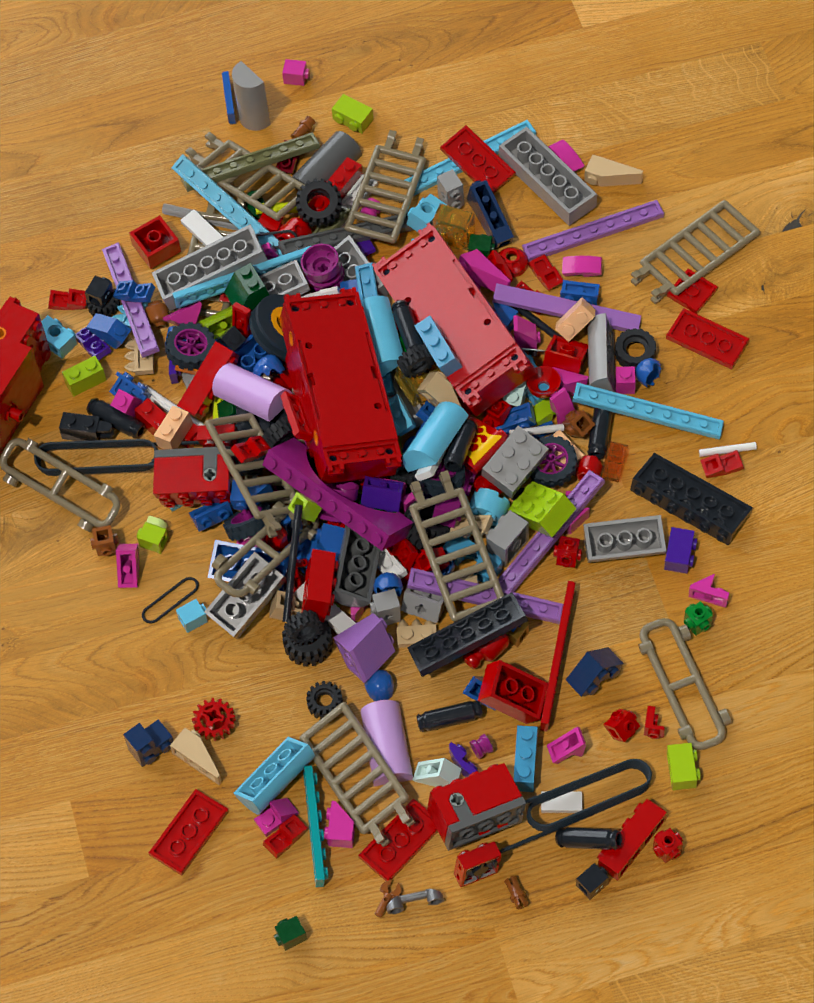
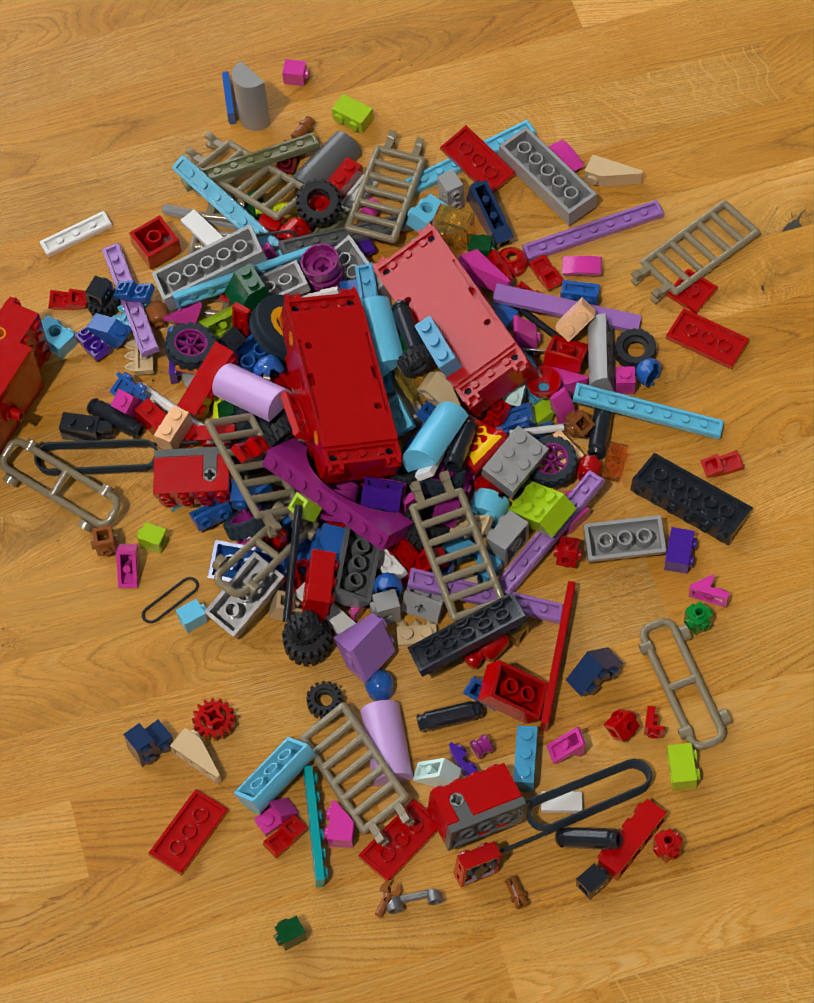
(76, 234): none -> white tile
(84, 376): lime brick -> none
(156, 521): yellowish green tile -> none
(727, 449): white bar -> none

